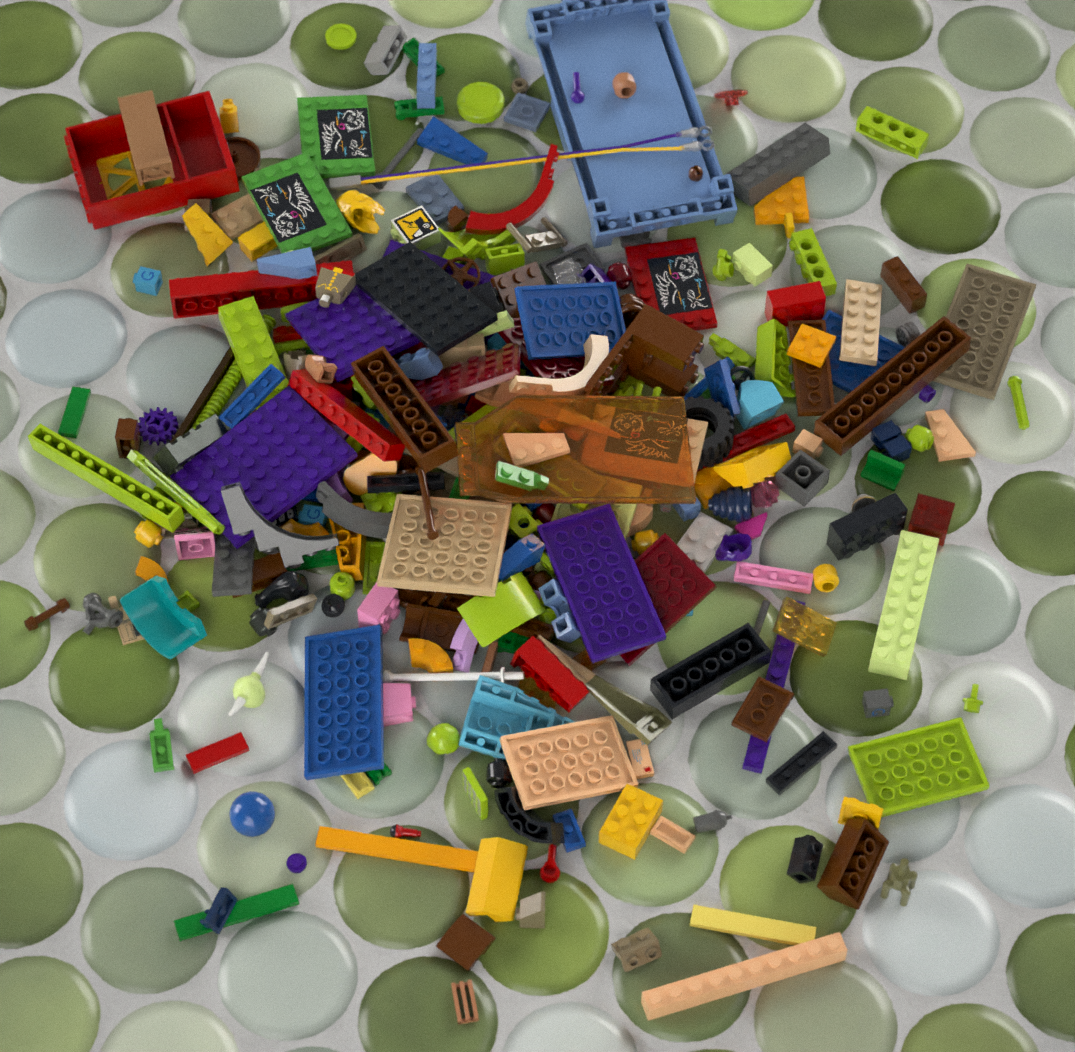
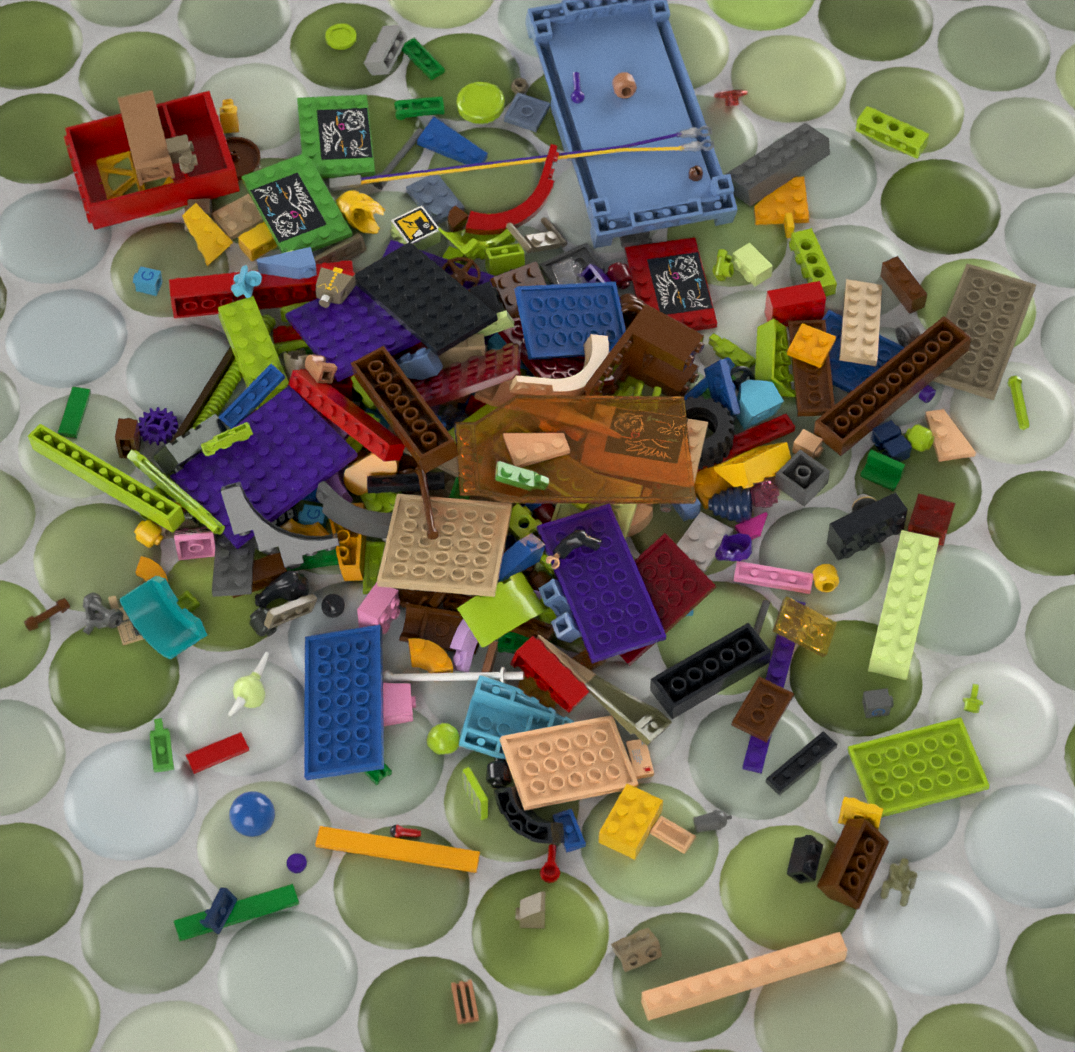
(180, 152): none -> dark tan brick
(226, 439): none -> lime hinge
(245, 282): none -> medium azure hips
(342, 585): lime head -> none
(358, 783): light yellow tile -> none
(426, 75): medium blue brick -> none
(465, 942): reddish brown slope -> none
(497, 879): yellow slope -> none
(570, 542): none -> black arm
(643, 540): yellow head -> none
(751, 926): light yellow tile -> none

